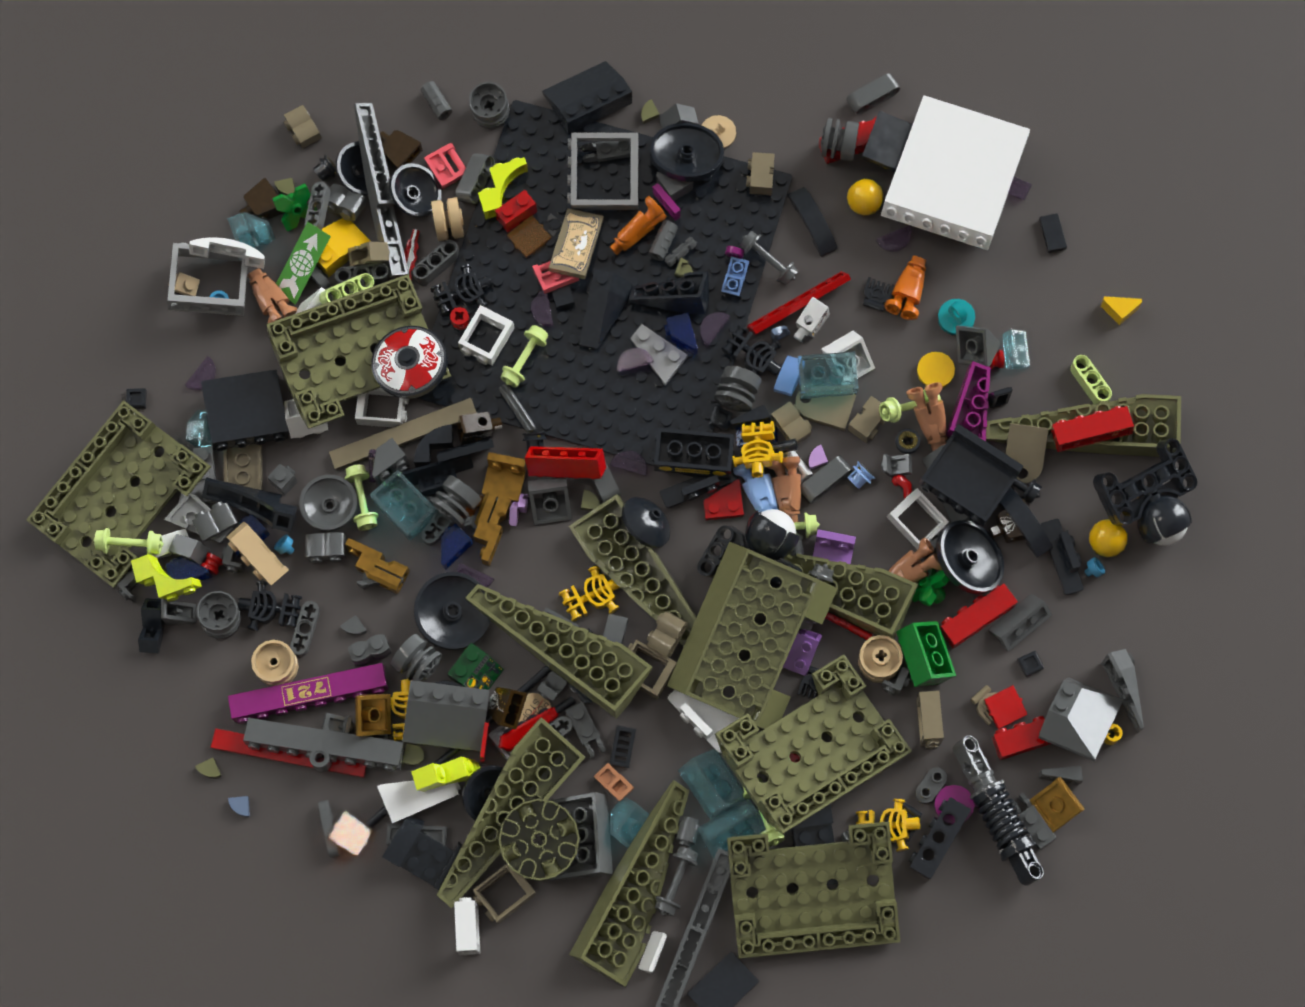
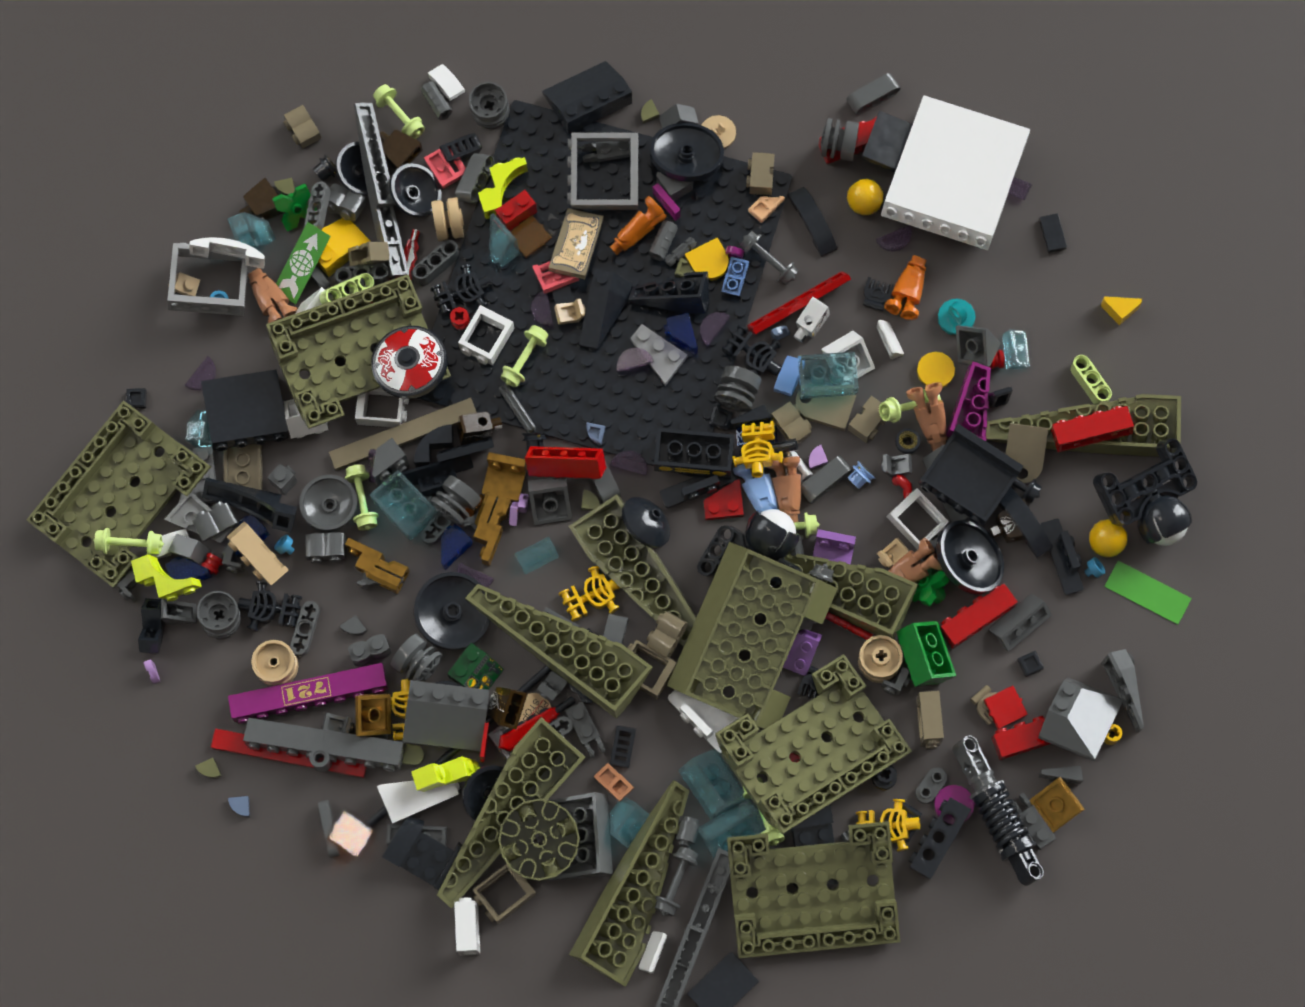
(151, 668): none -> lavender tile
(384, 96): none -> yellowish green piece
(446, 81): none -> white slope
(470, 141): none -> black slope
(502, 243): none -> clear light blue slope
(536, 555): none -> clear light blue slope
(570, 312): none -> tan bracket
(595, 432): none -> sand blue tile
(709, 258): none -> yellow tile
(764, 207): none -> light nougat tile
(883, 783): none -> black piece
(889, 339): none -> white slope
(892, 553): none -> tan bracket
(1148, 592): none -> bright green sticker

